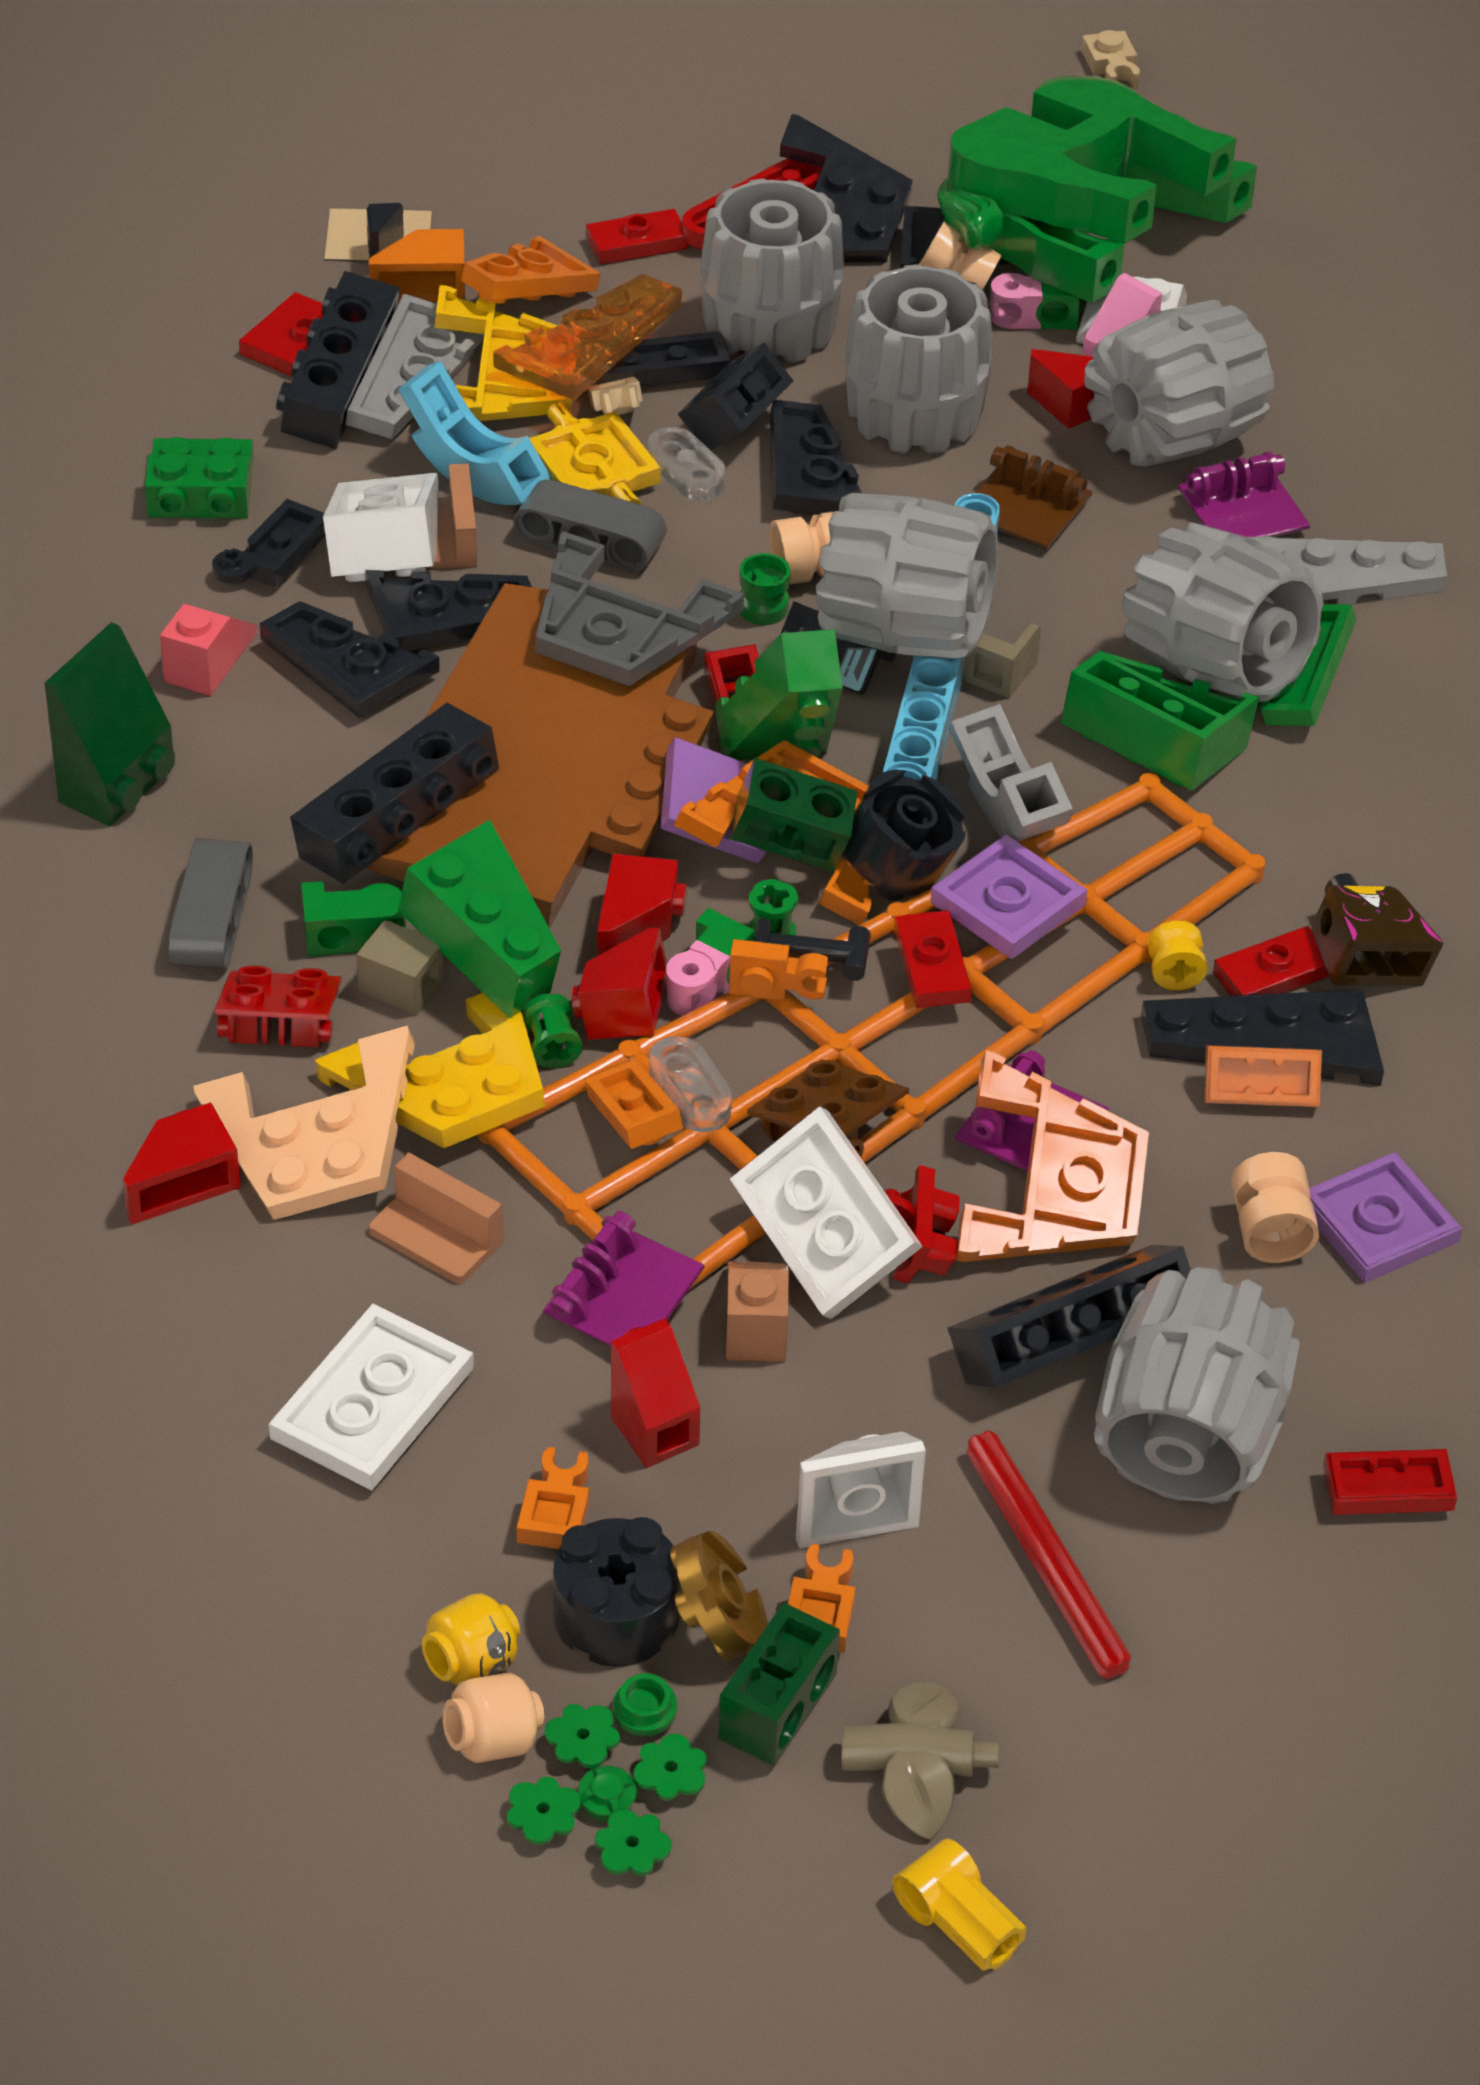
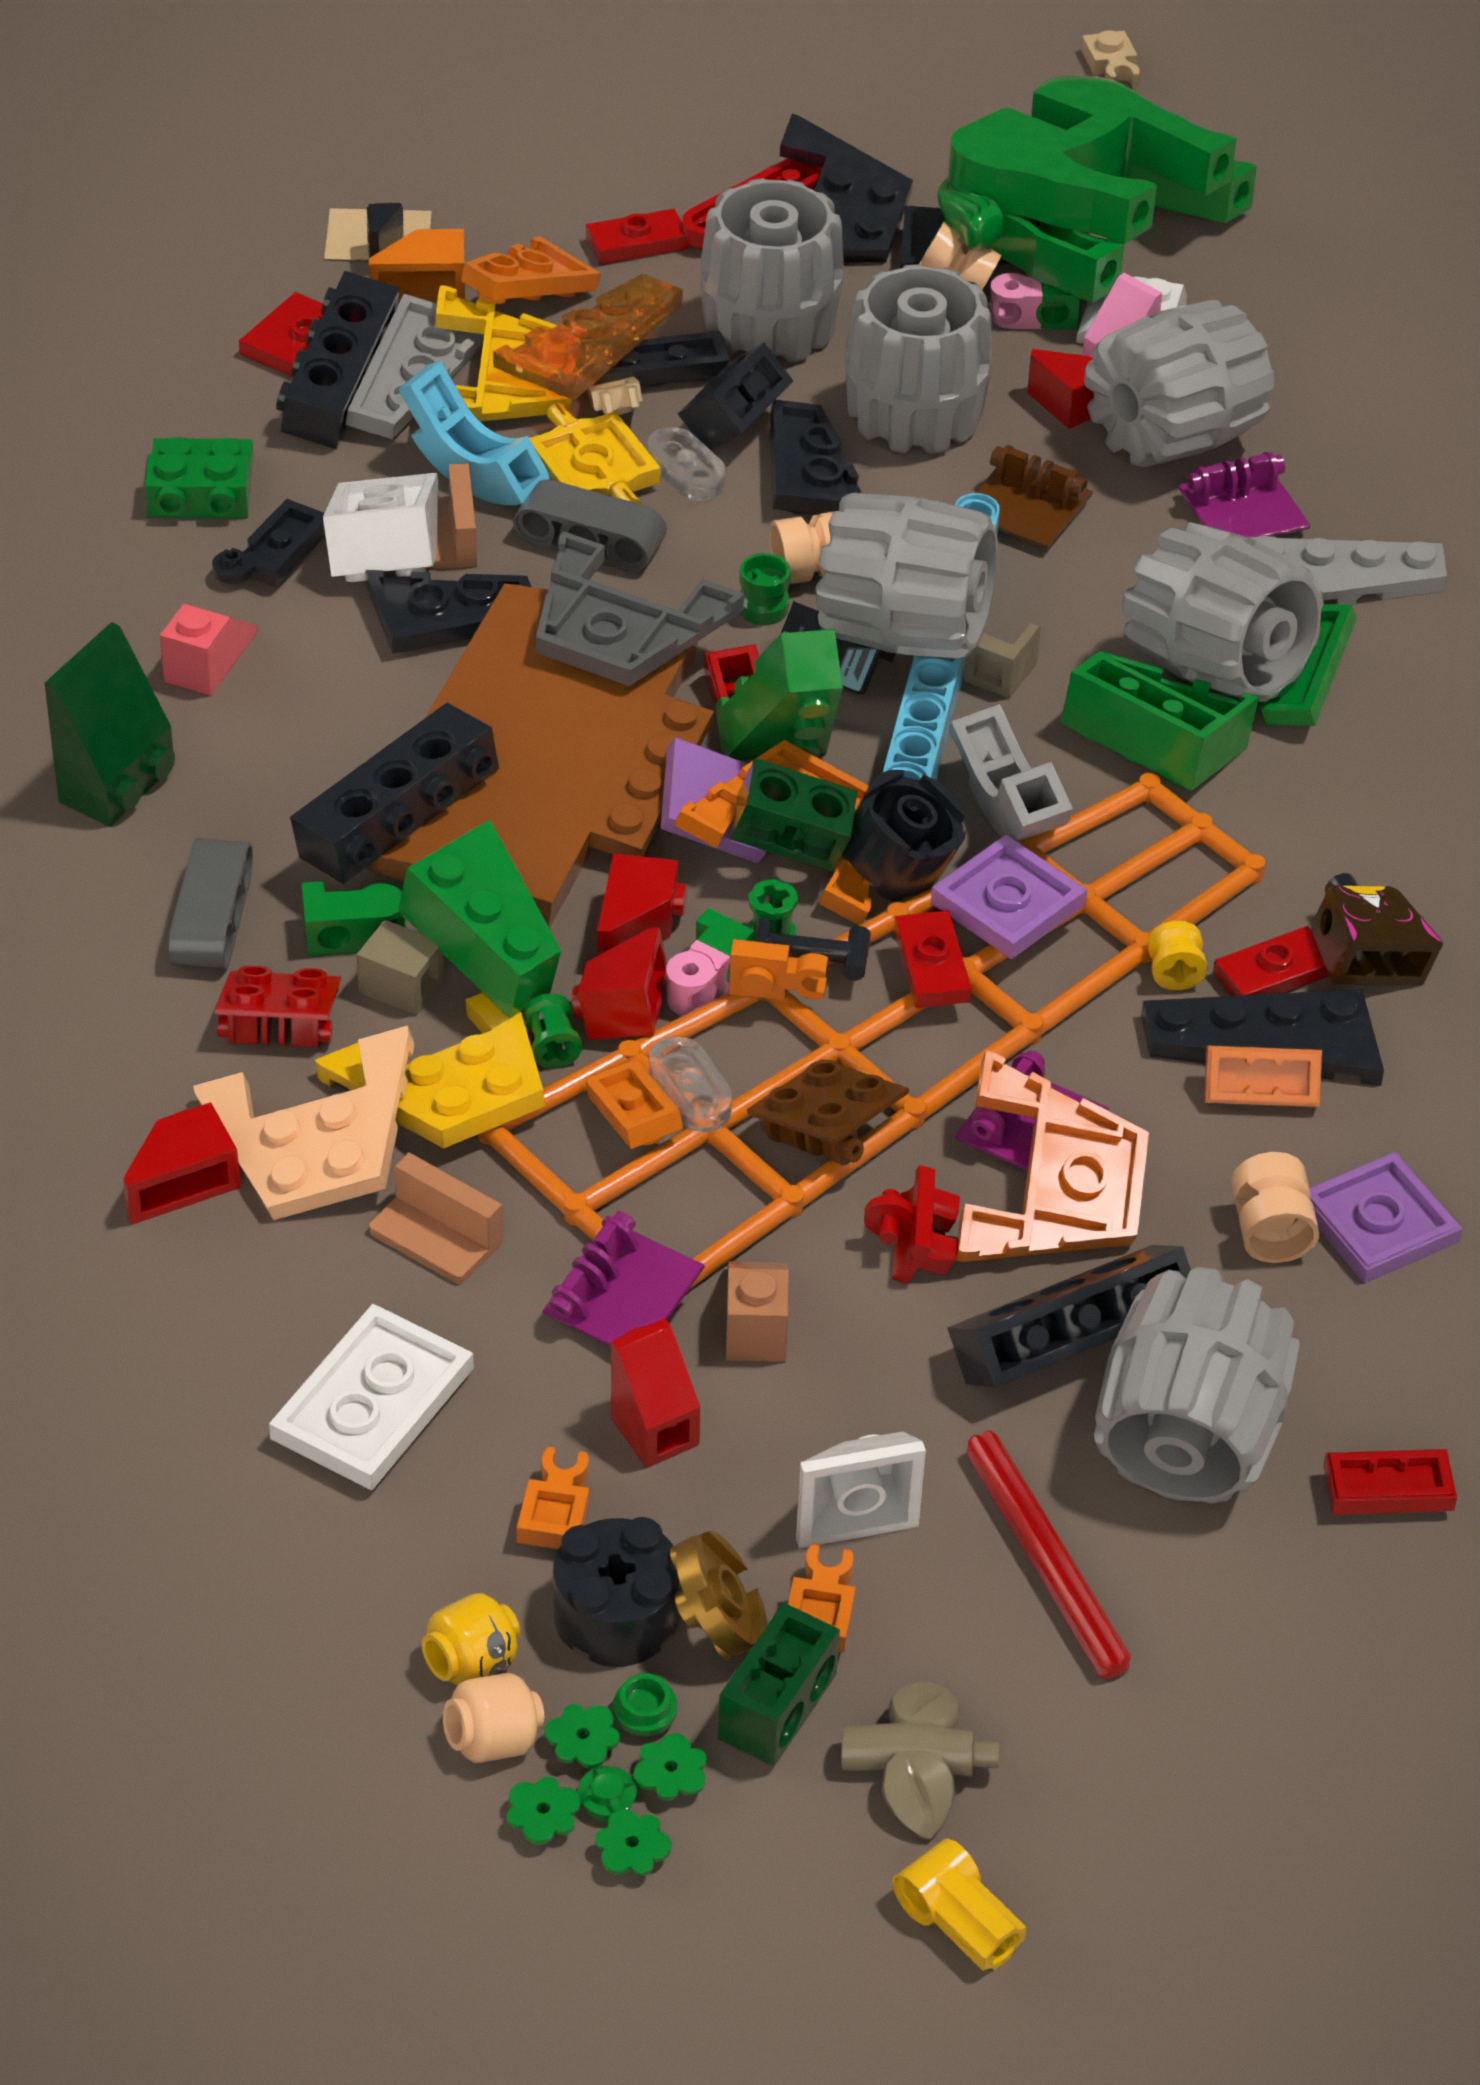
(345, 662): black wing -> none
(825, 1213): white plate -> none

